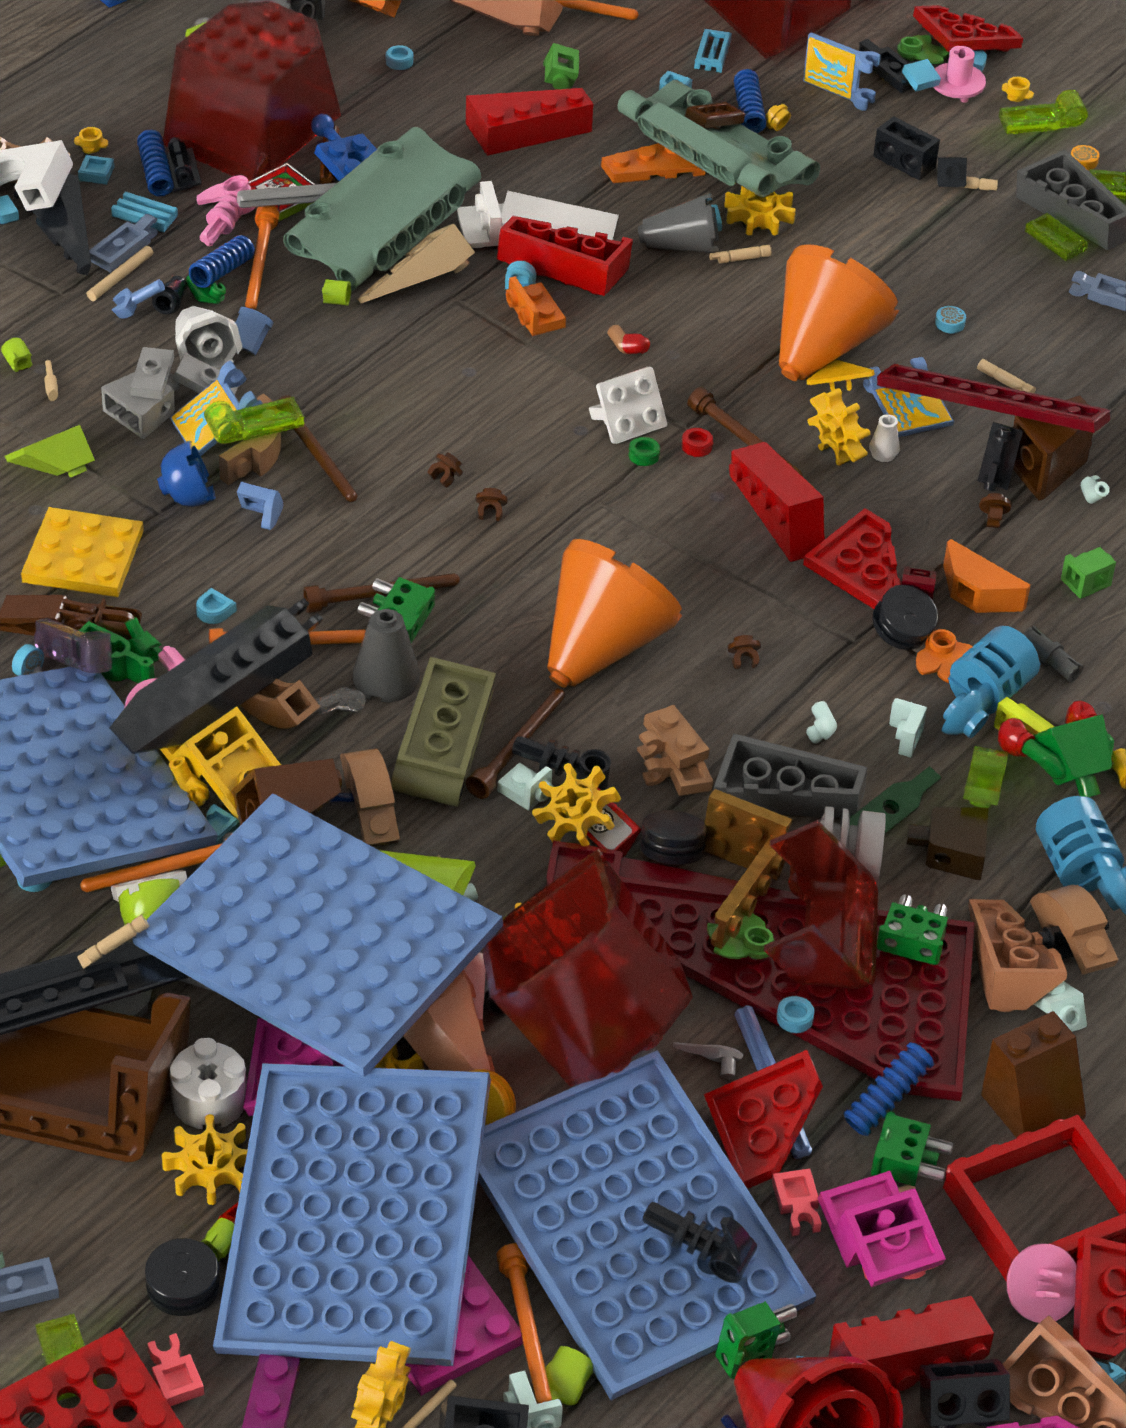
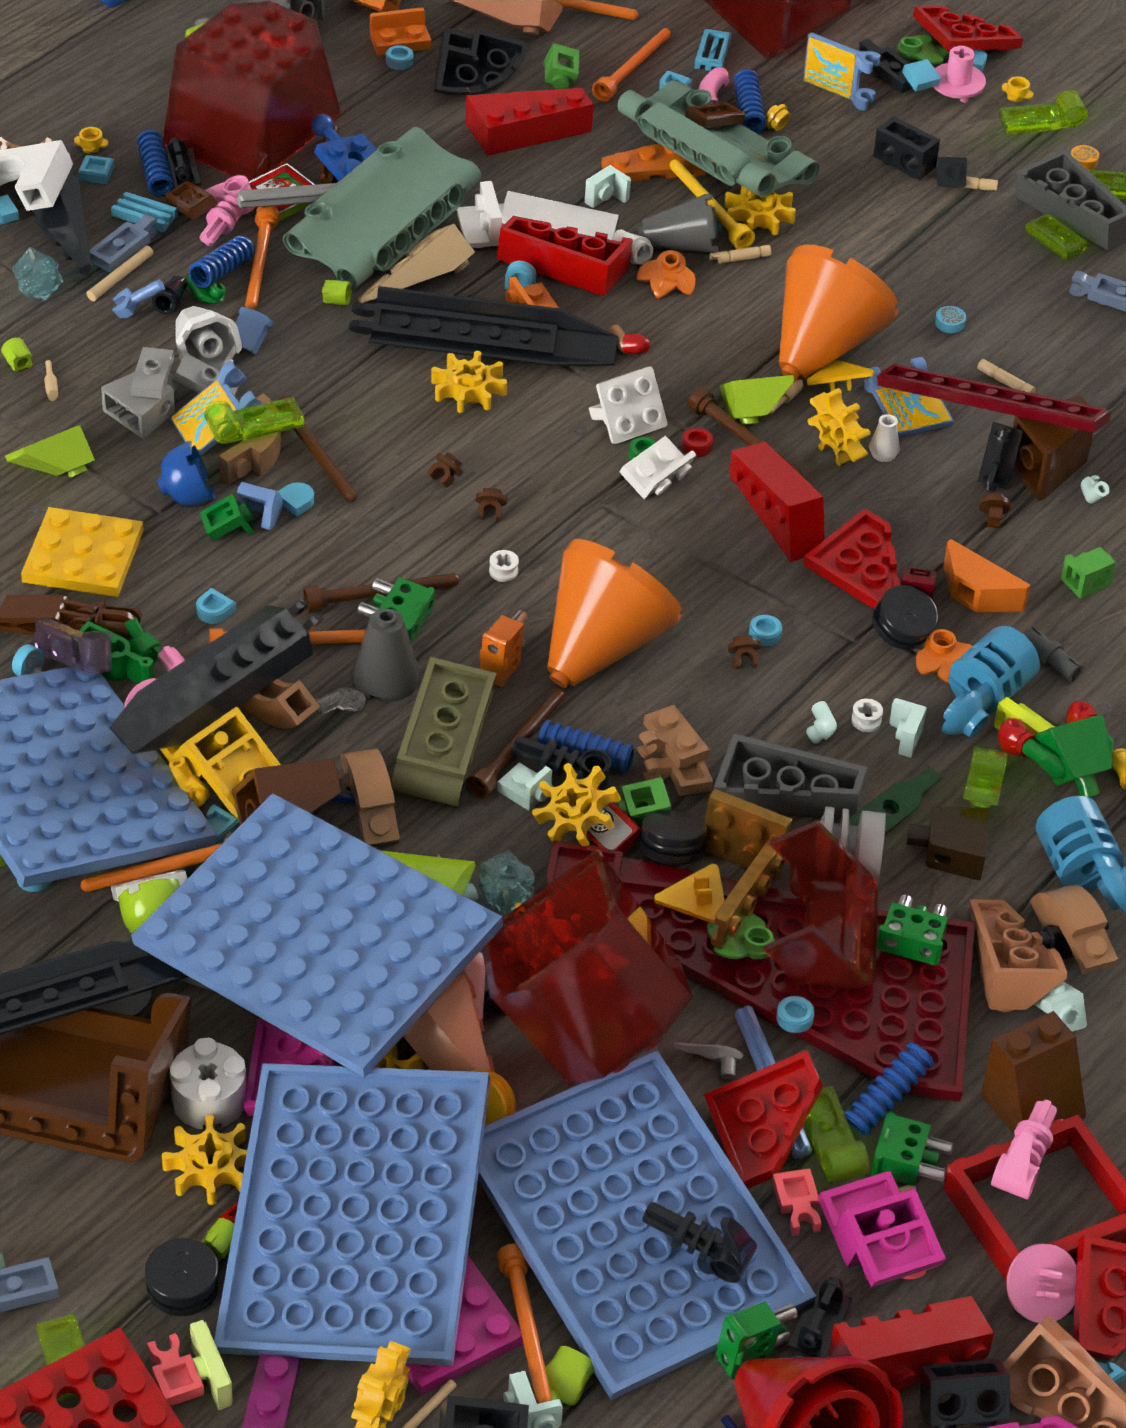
(37, 274): none -> clear light blue brick
(113, 941): tan wheel -> none
(190, 199): none -> reddish brown plate
(210, 1365): none -> yellowish green plate
(227, 516): none -> green bracket
(297, 498): none -> medium azure tile
(399, 28): none -> orange bracket
(468, 381): none -> yellow gear
(476, 61): none -> black brick
(483, 325): none -> black hinge
(498, 568): none -> white bush
(503, 647): none -> orange piece
(506, 881): none -> clear light blue brick
(606, 87): none -> orange piece
(606, 184): none -> light aqua bracket
(620, 755): none -> blue piece
(641, 246): none -> white cone
(643, 798): none -> bright green brick
(656, 467): none -> white bracket
(666, 276): none -> orange plate
(696, 895): none -> yellow piece
(714, 80): none -> bright pink arm
(739, 234): none -> yellow piece
(754, 397): none -> lime slope
(765, 629): none -> medium azure tile
(792, 391): none -> tan piece
(817, 1321): none -> black hinge
(833, 1139): none -> clear neon green plate
(870, 707): none -> white bush
(1020, 1166): none -> bright pink piece

